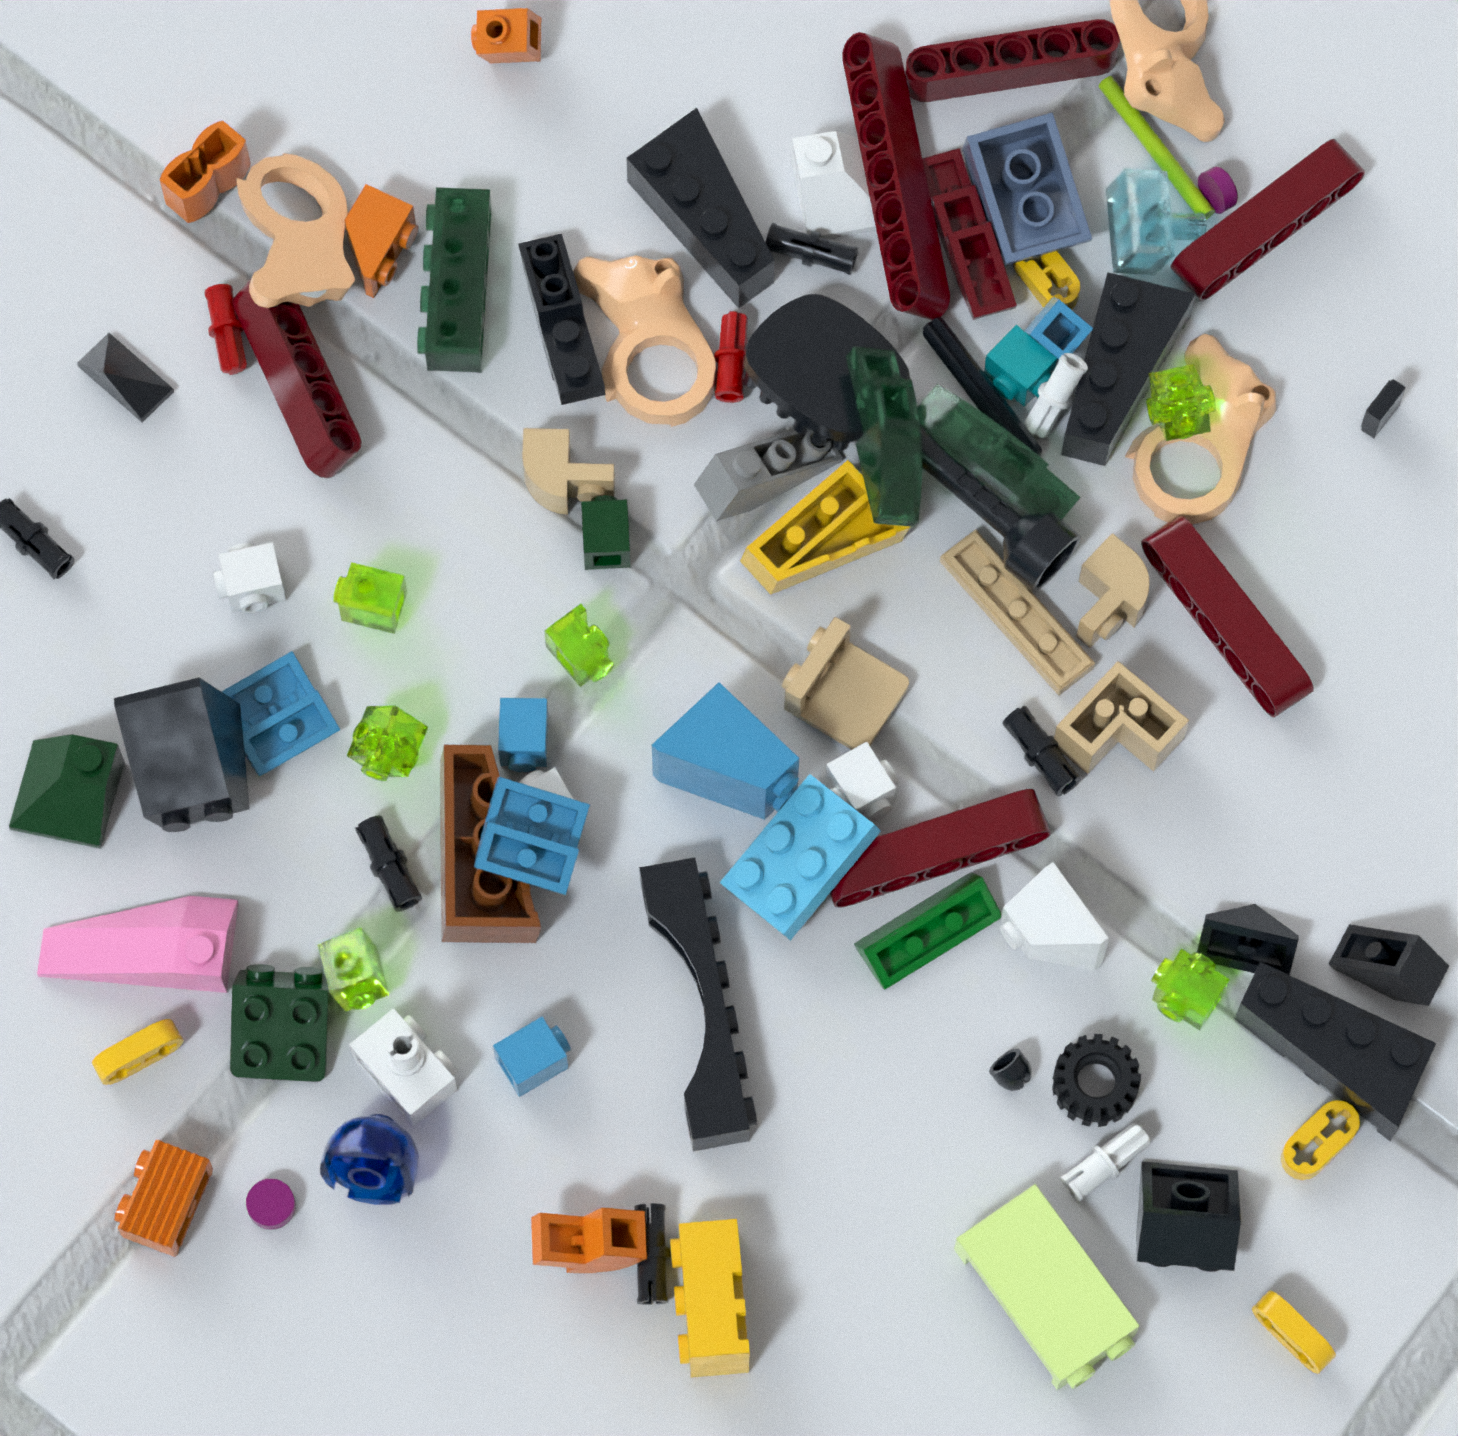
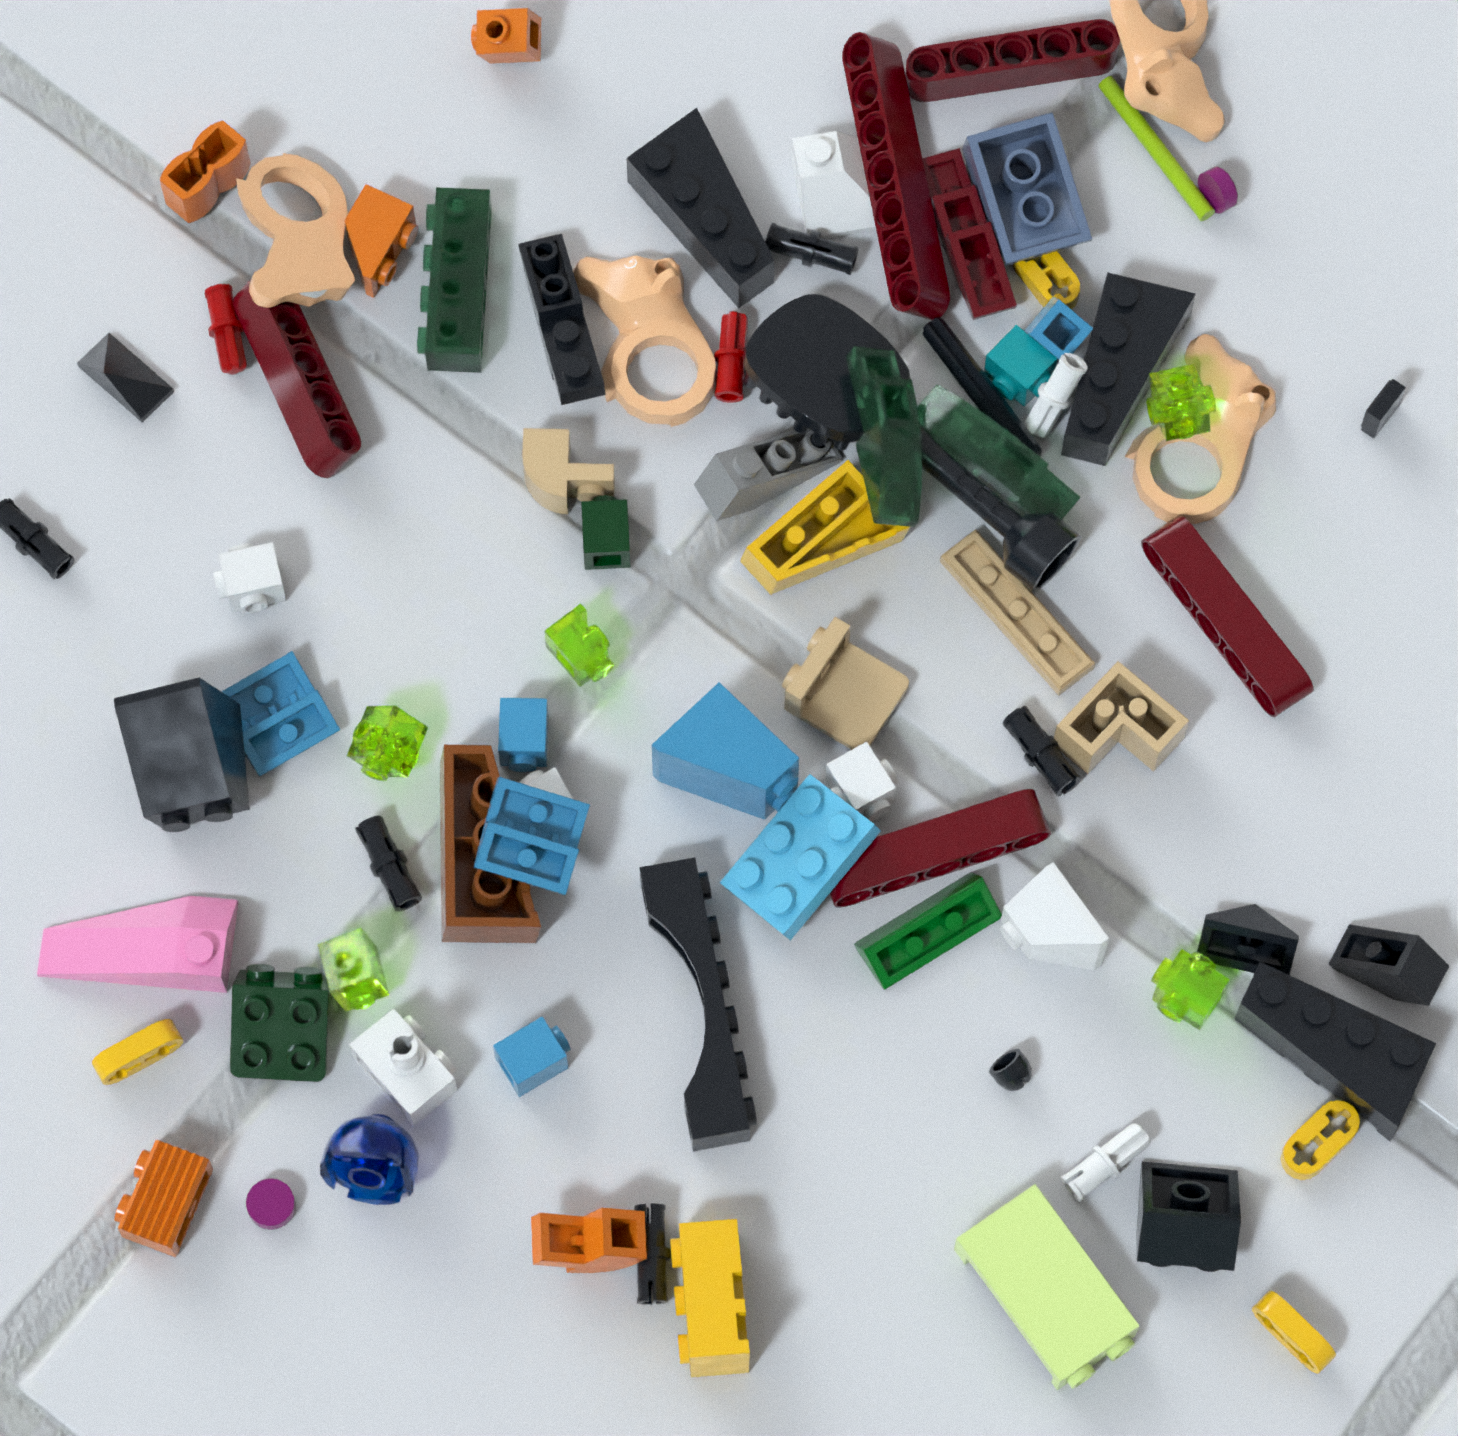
(68, 789): dark green slope -> none
(371, 597): clear neon green brick -> none
(1096, 1052): black tyre -> none
(1120, 583): tan brick -> none
(1143, 224): clear light blue brick -> none
(1267, 219): dark red beam -> none

